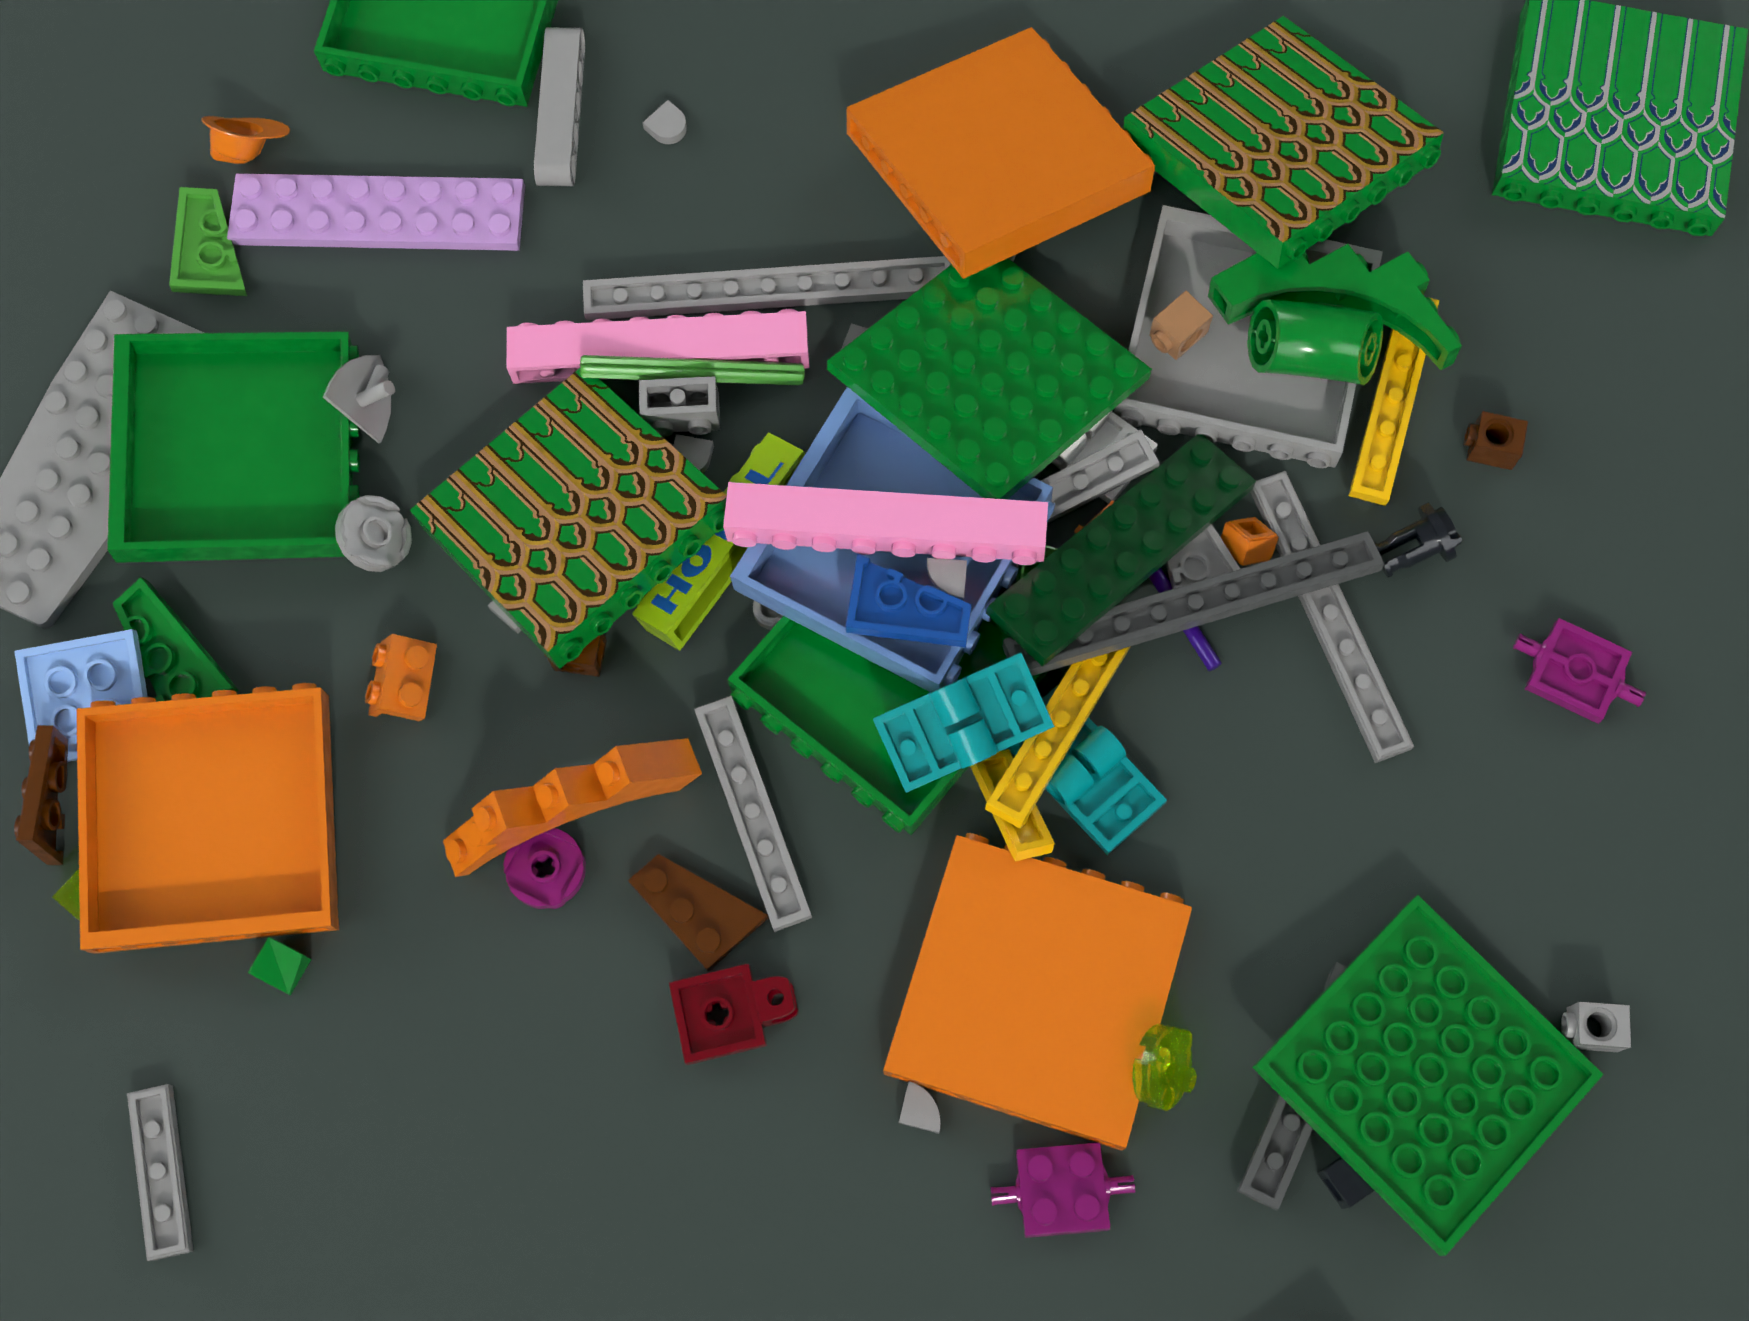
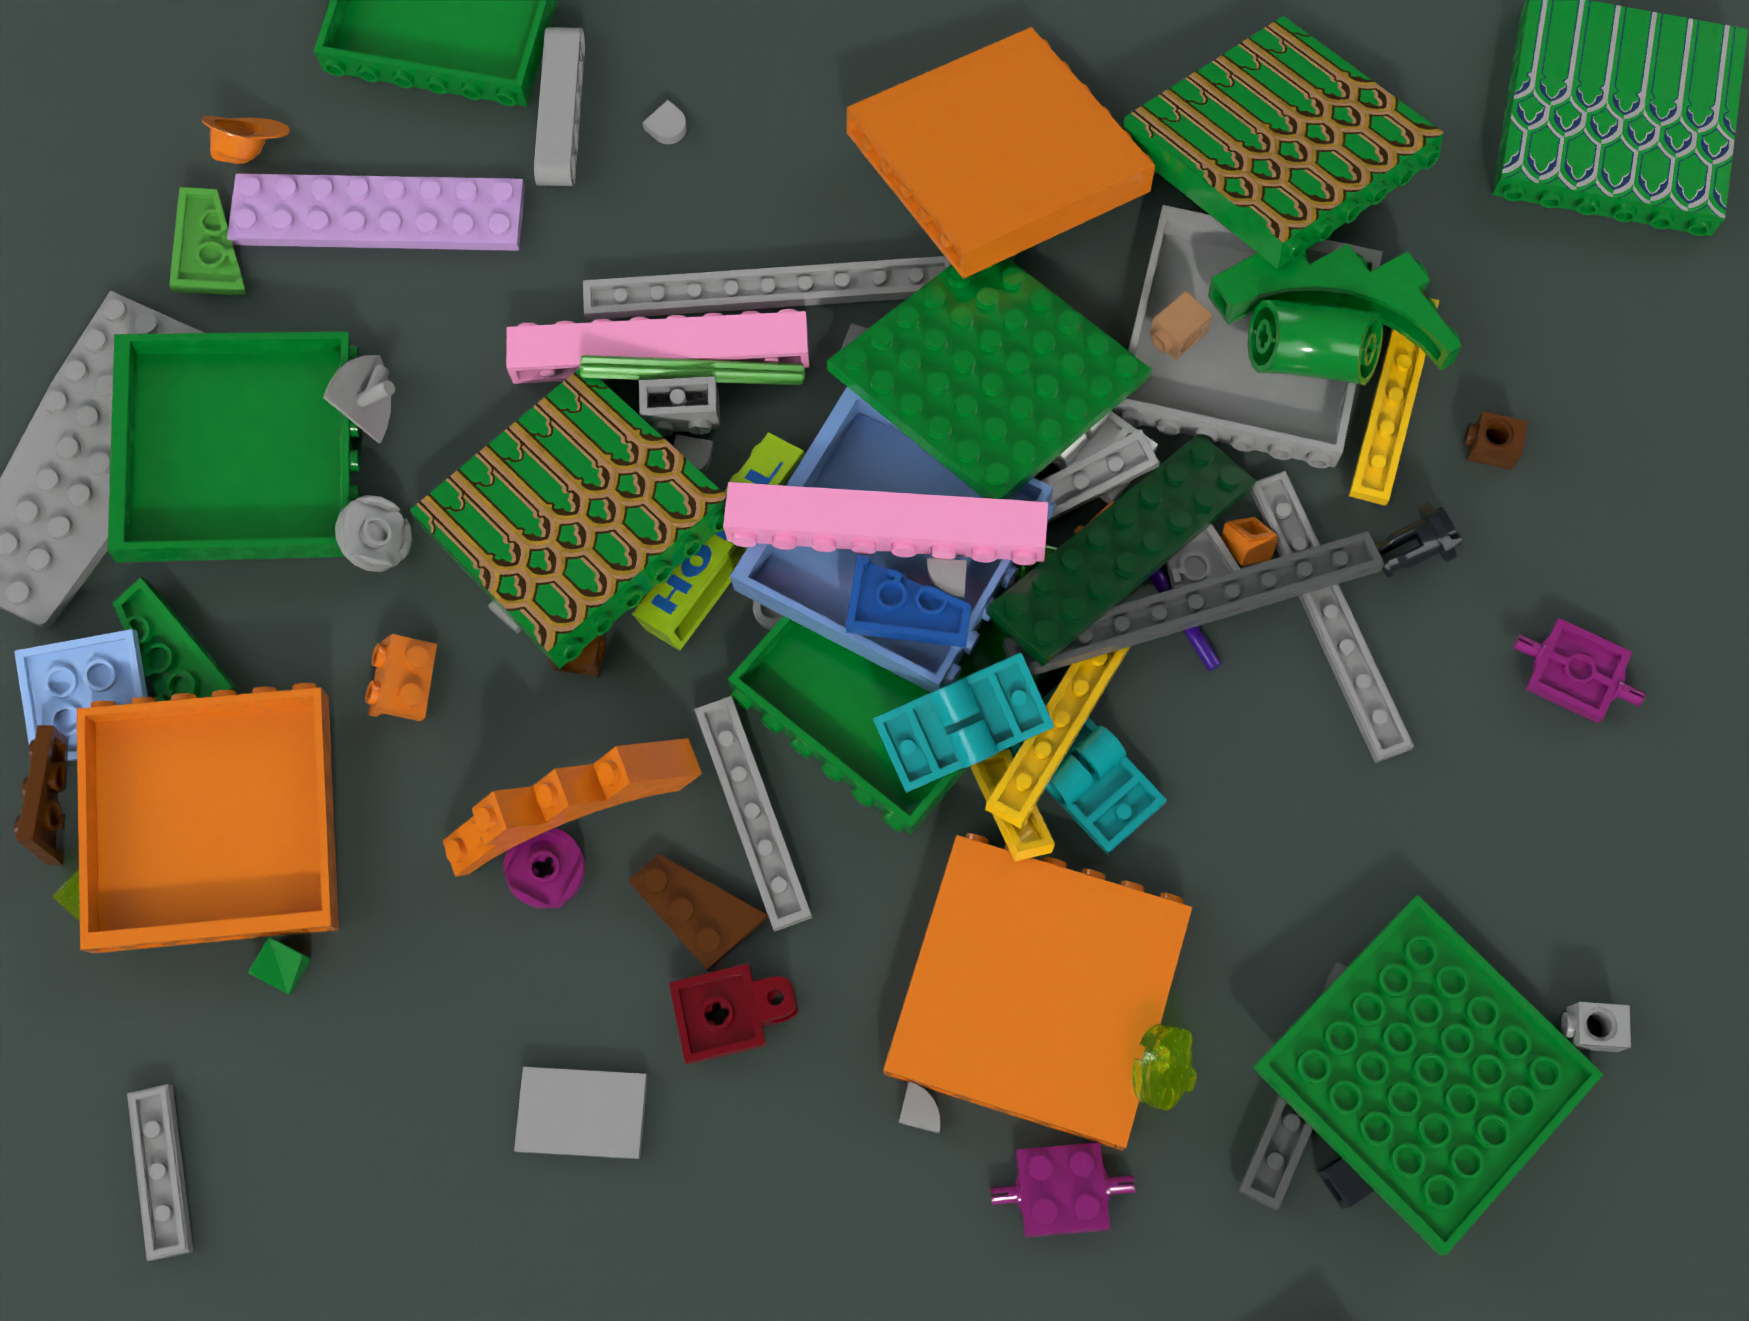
(581, 1113): none -> light grey tile

